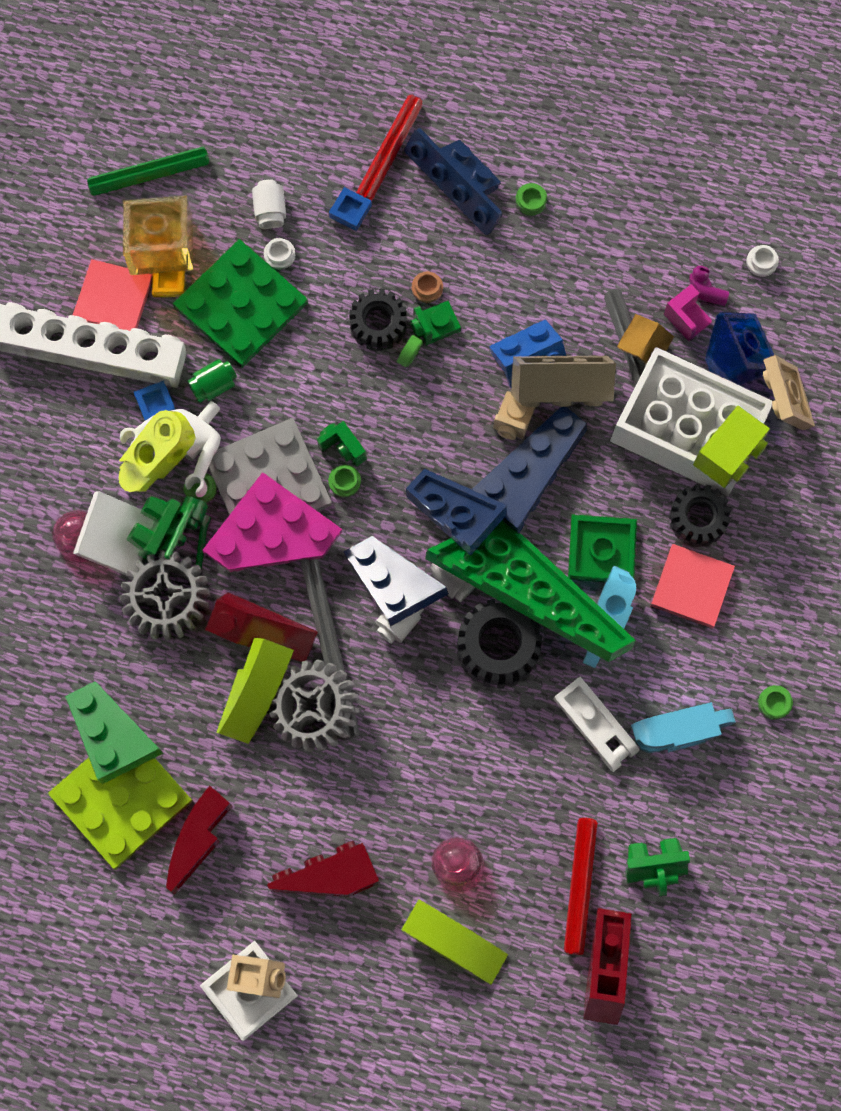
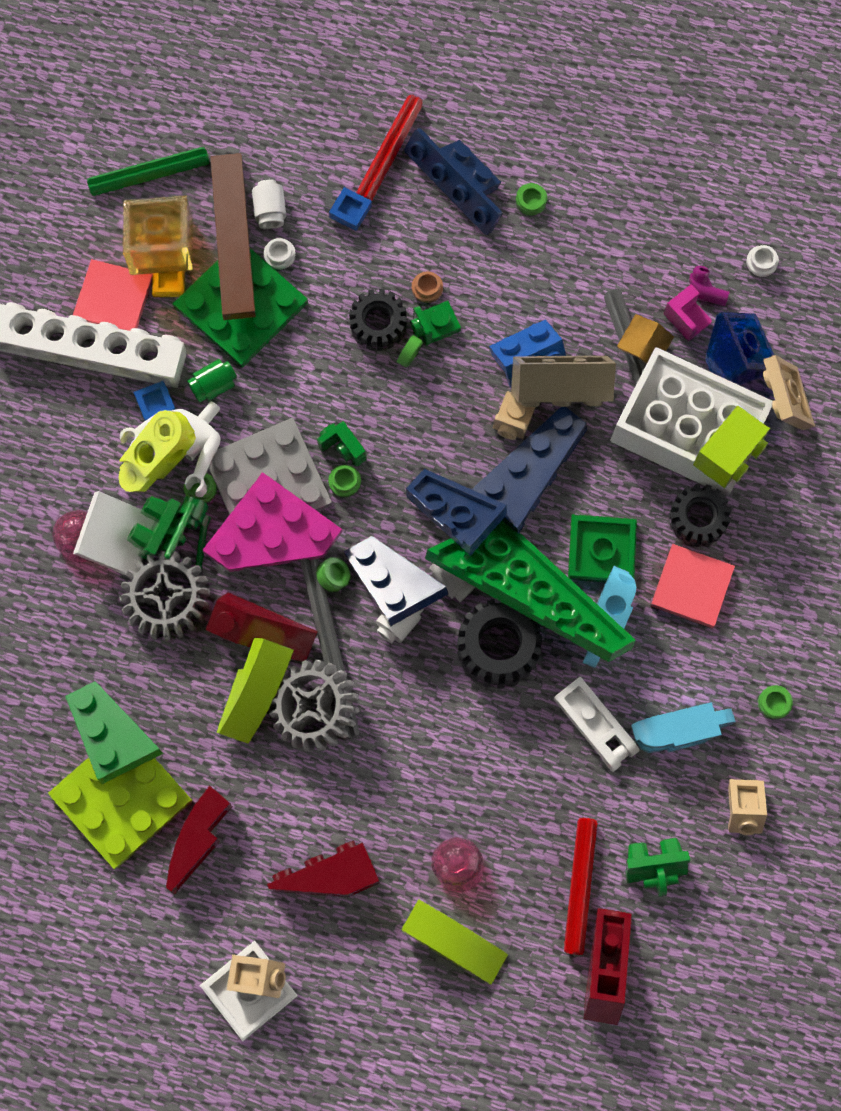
(232, 237): none -> reddish brown tile
(333, 574): none -> bright green tile
(747, 806): none -> tan bracket

